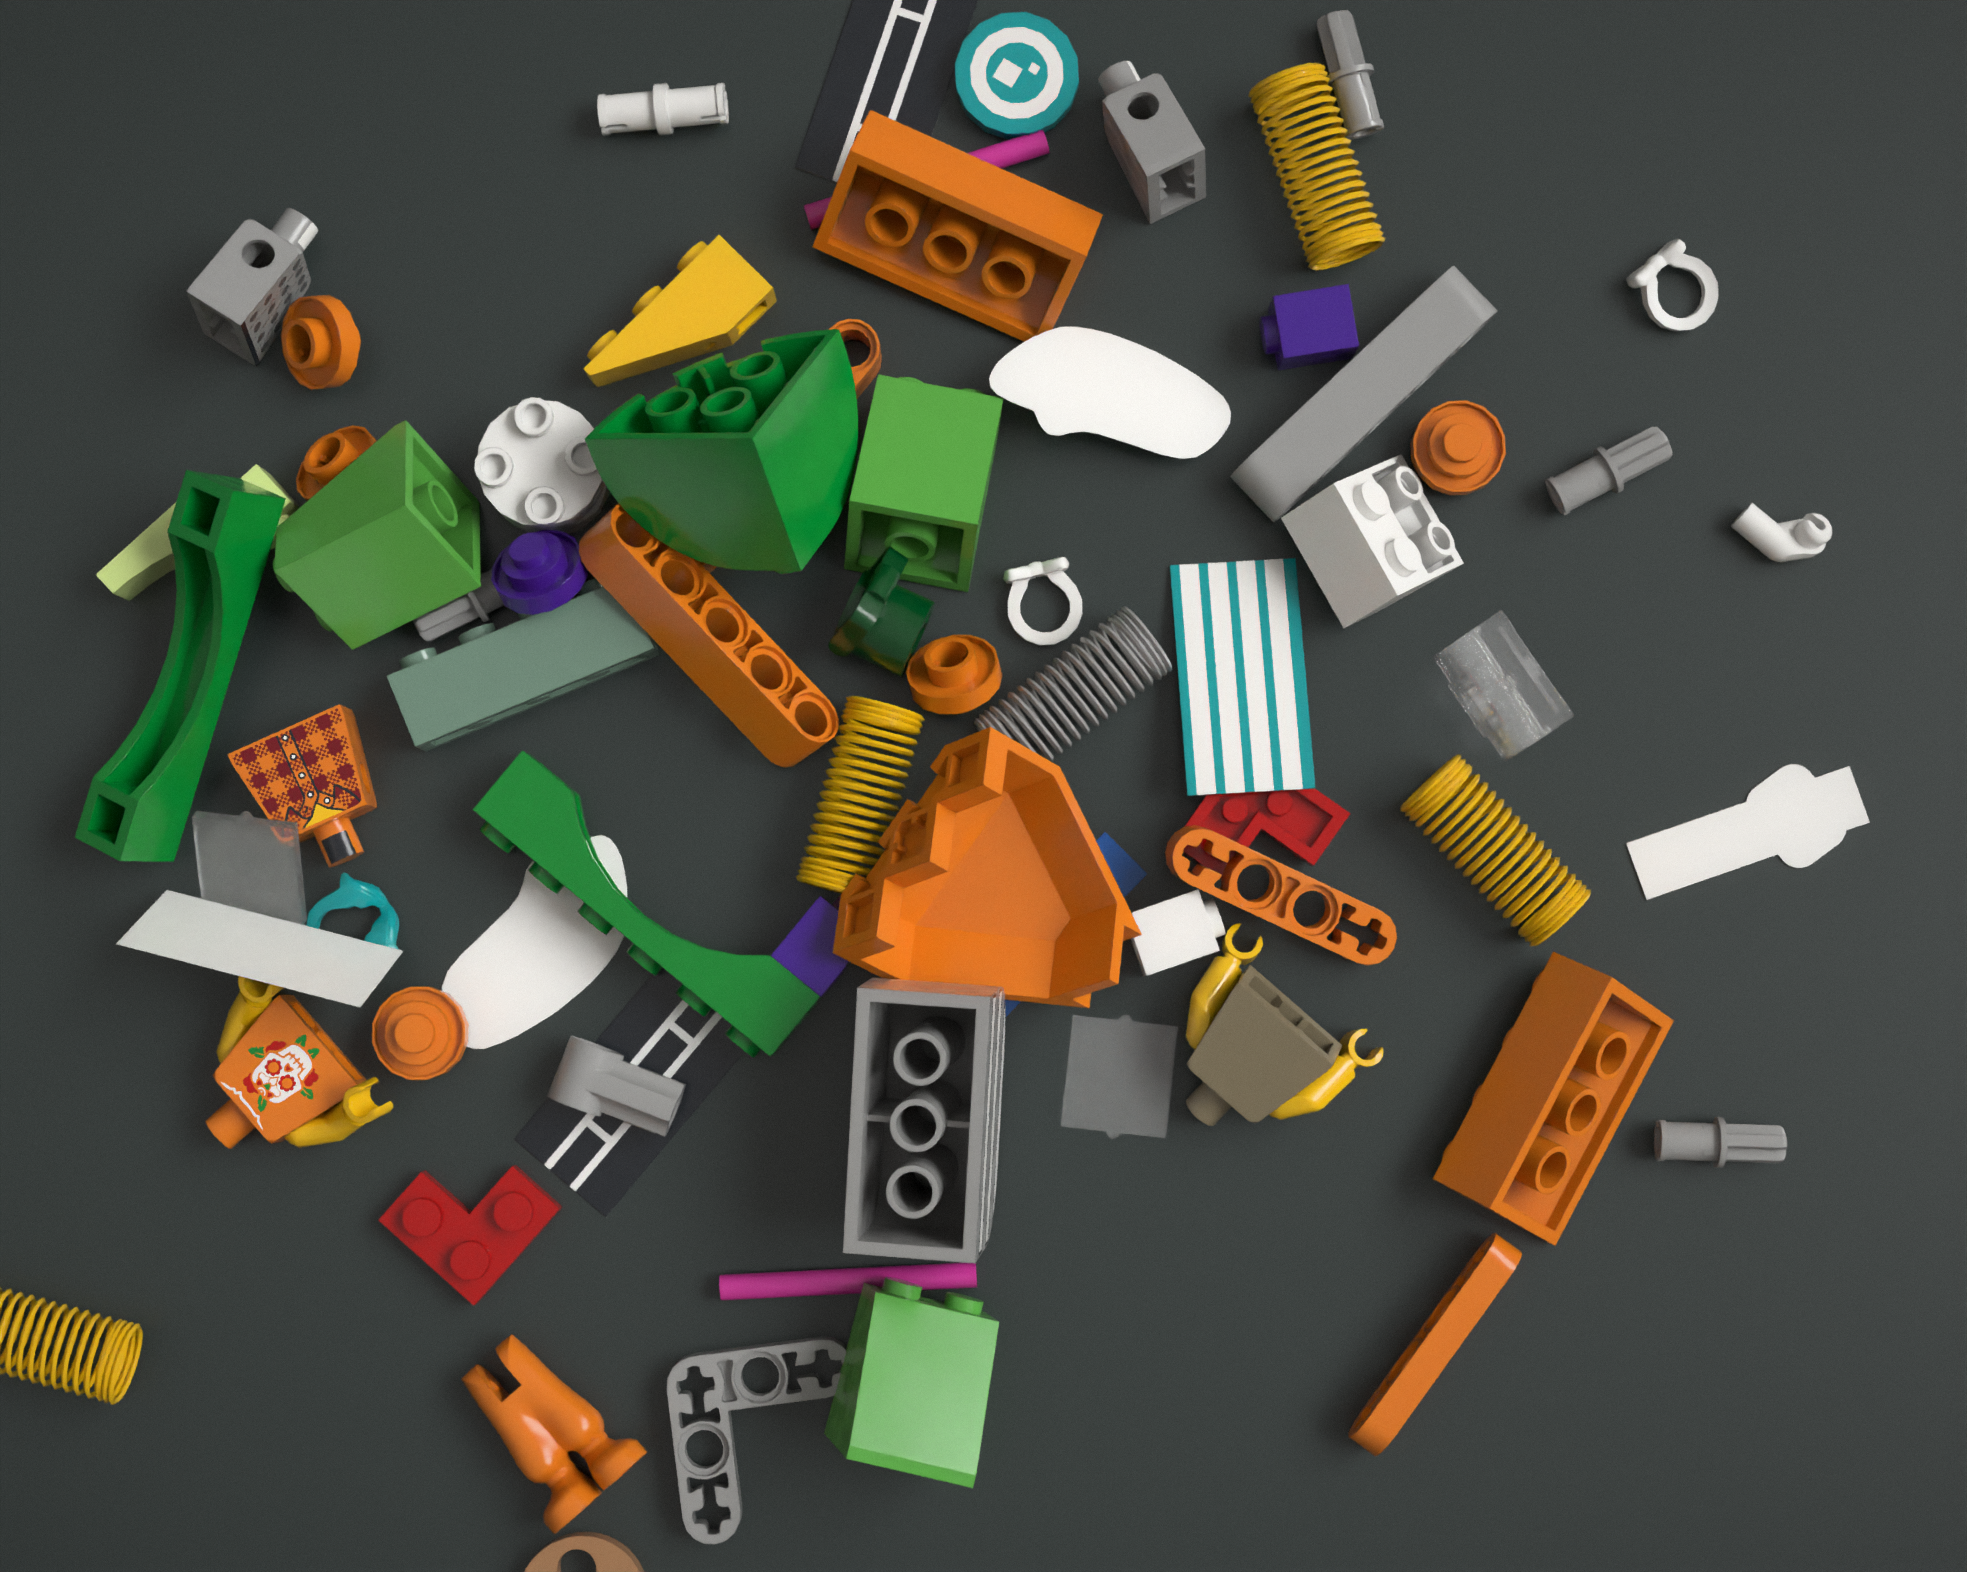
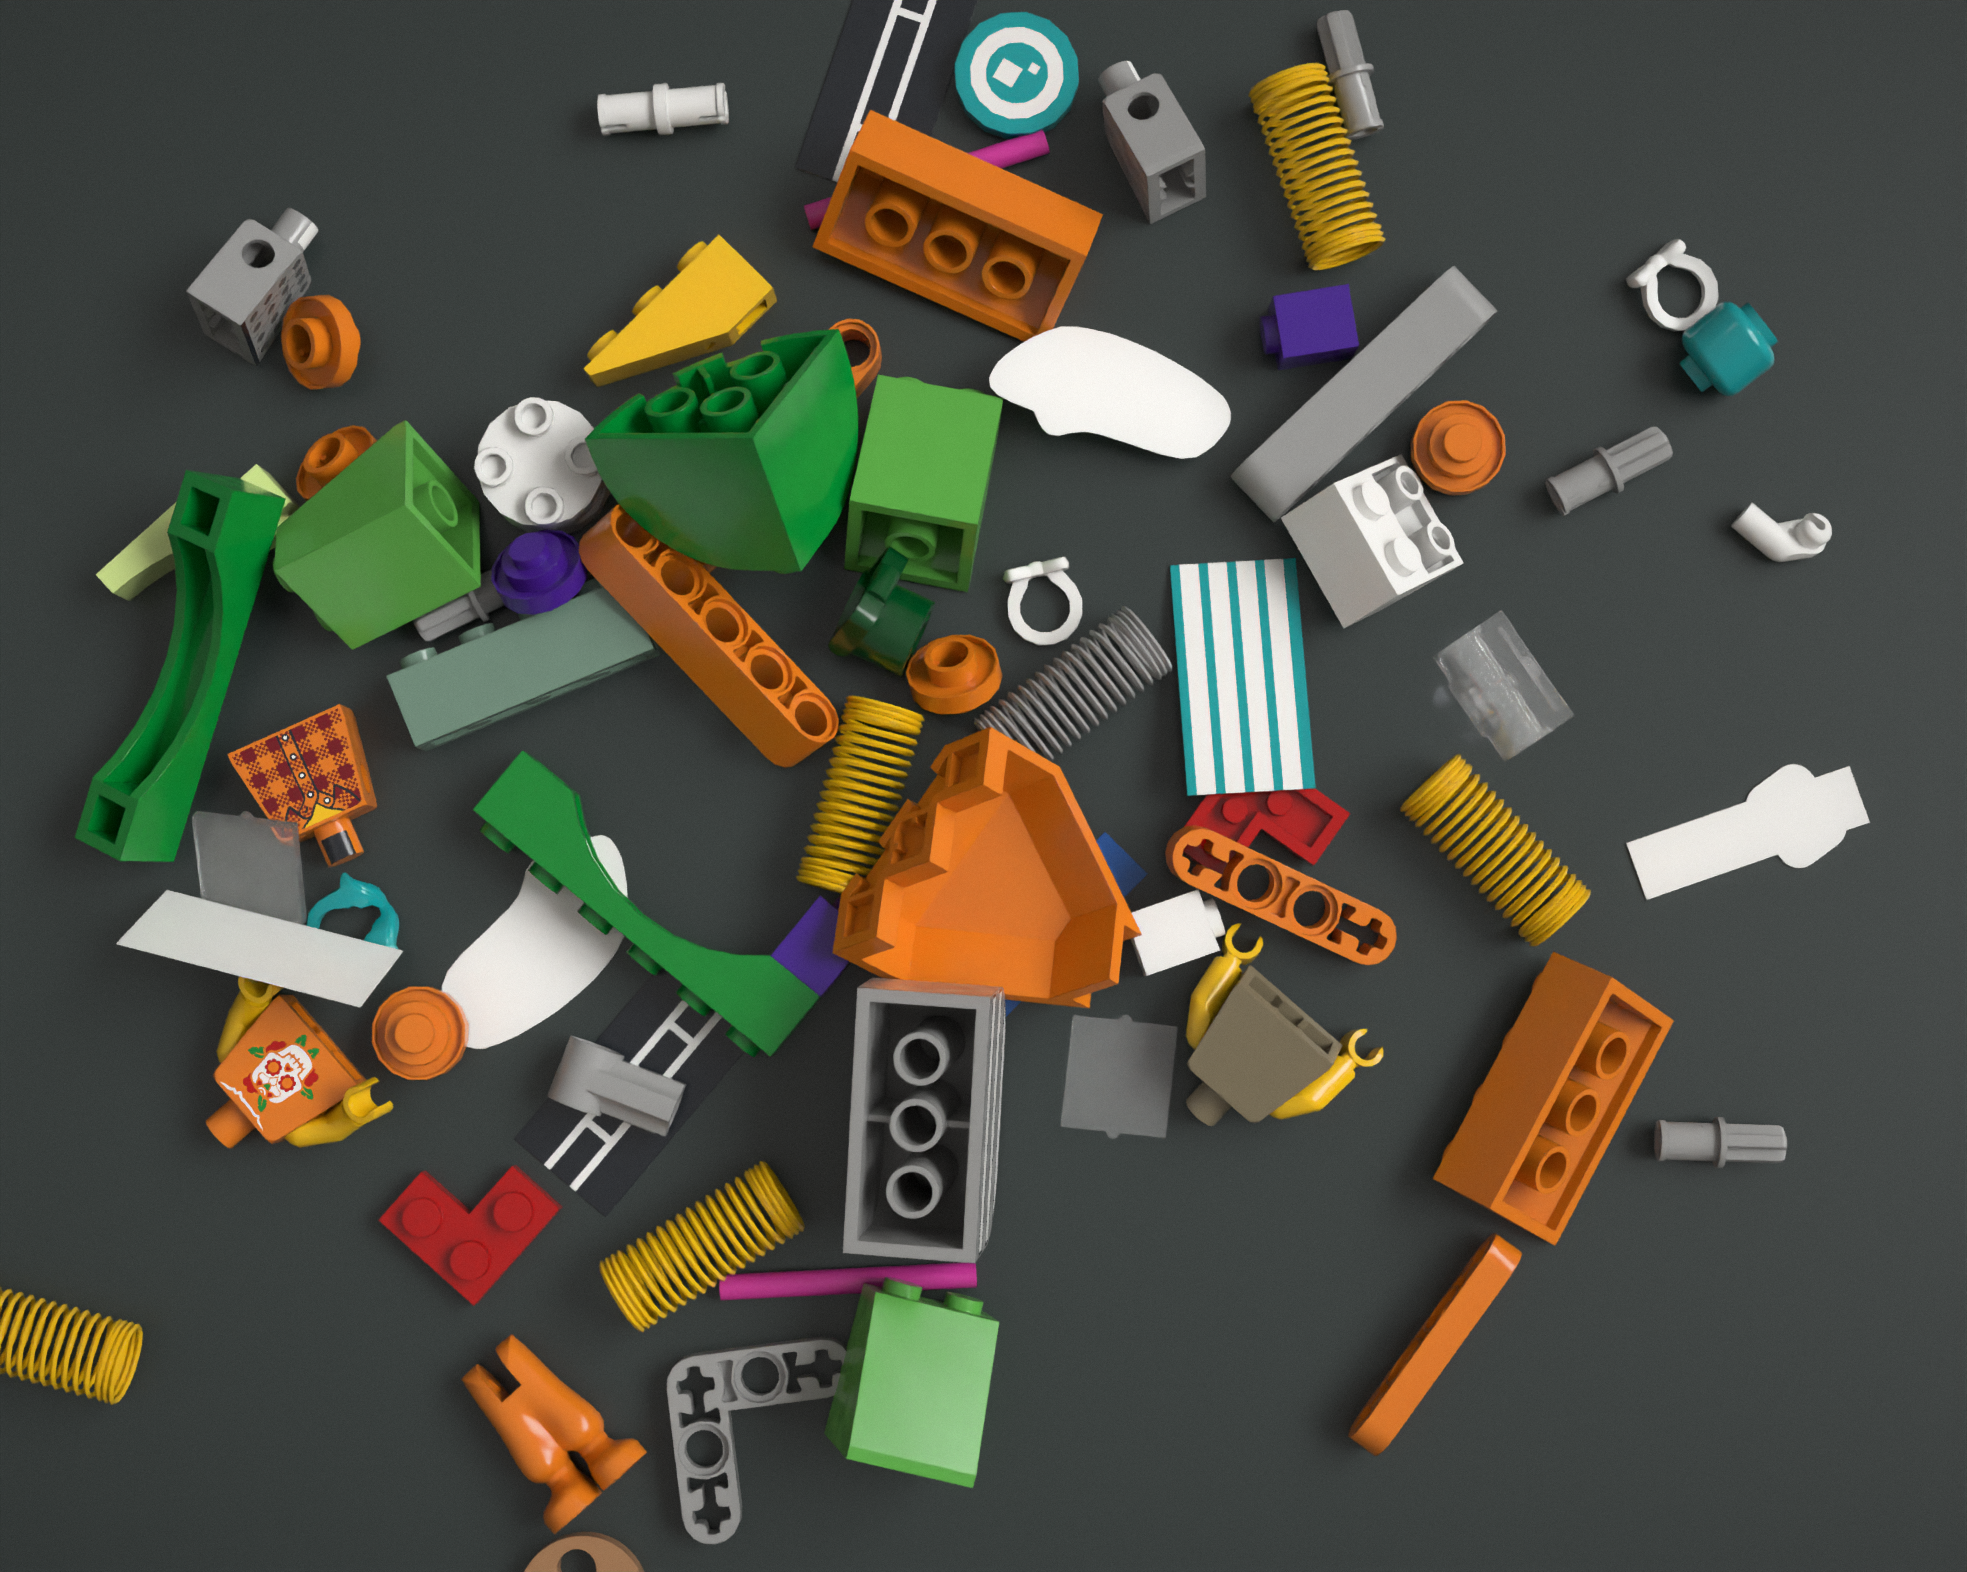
(625, 1278): none -> yellow piece
(1728, 348): none -> teal head

